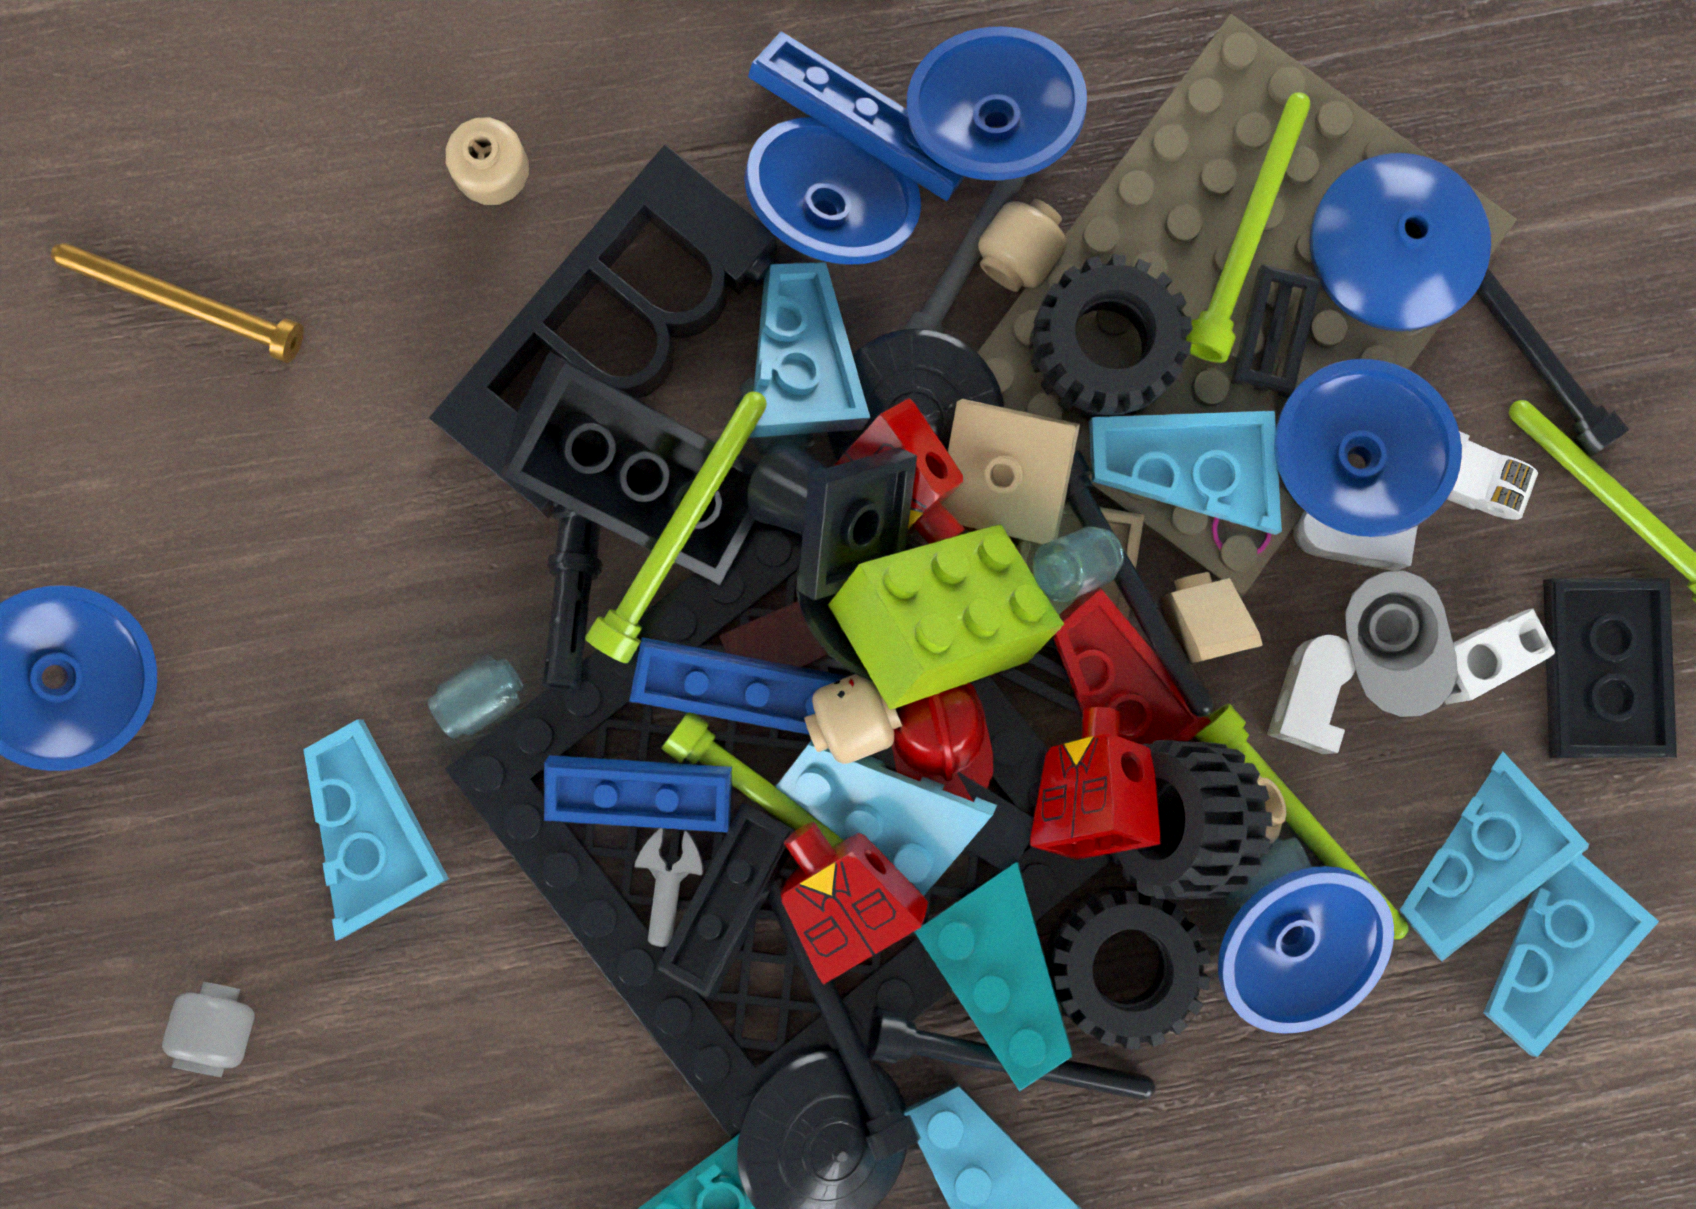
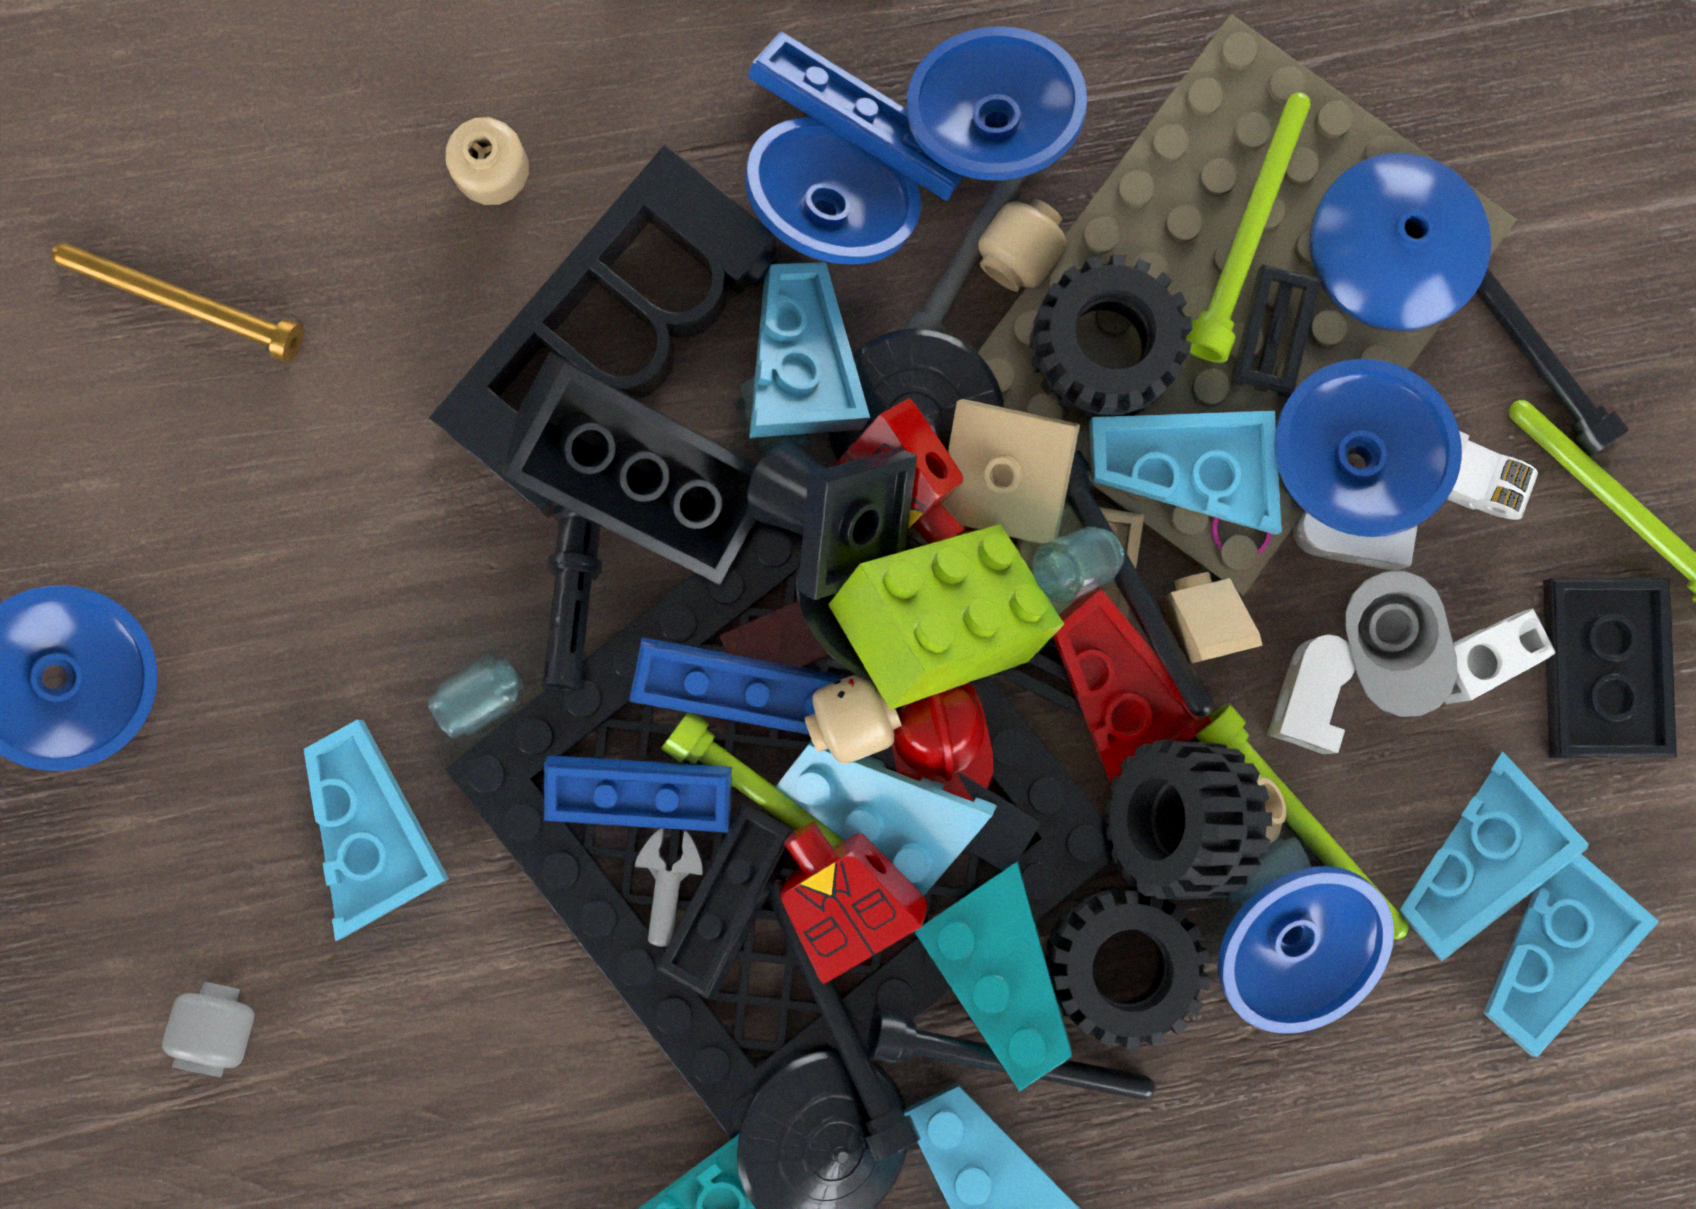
(619, 629): lime piece -> none
(1097, 793): red torso -> none

